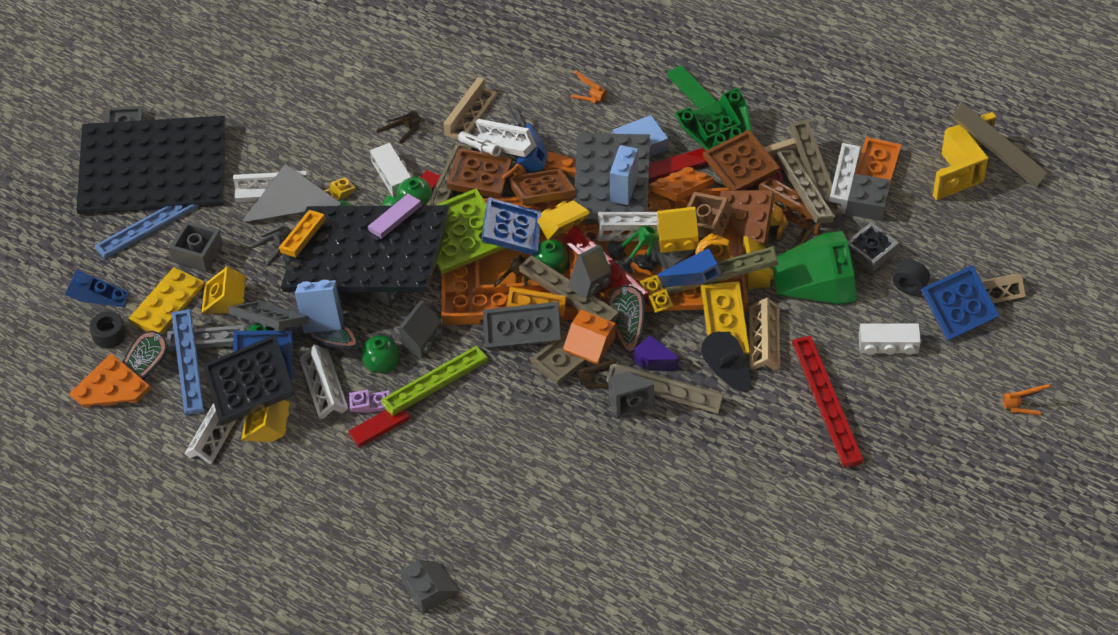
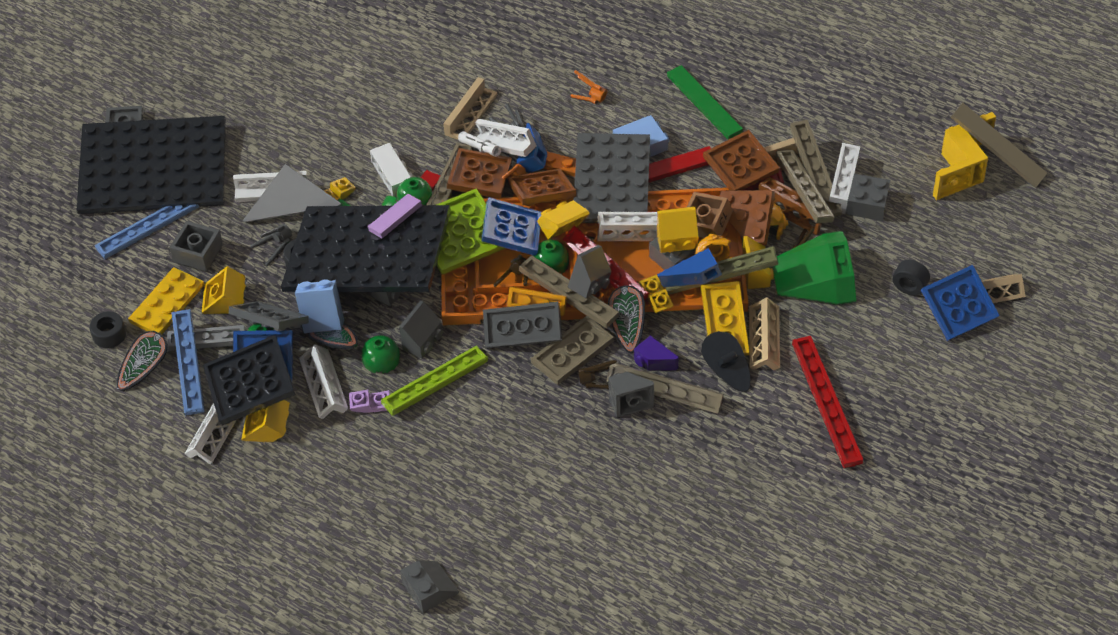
(94, 290): blue slope -> none
(109, 385): orange plate -> none
(302, 233): light orange plate -> none
(376, 427): red tile -> none
(409, 119): dark brown plant -> none
(589, 337): orange slope -> none
(623, 175): light blue brick -> none
(647, 236): plant -> none
(681, 184): orange plate -> none
(716, 121): green wedge -> none
(872, 247): piece -> none
(878, 158): orange plate -> none
(889, 338): white brick -> none
(1013, 400): orange plant -> none

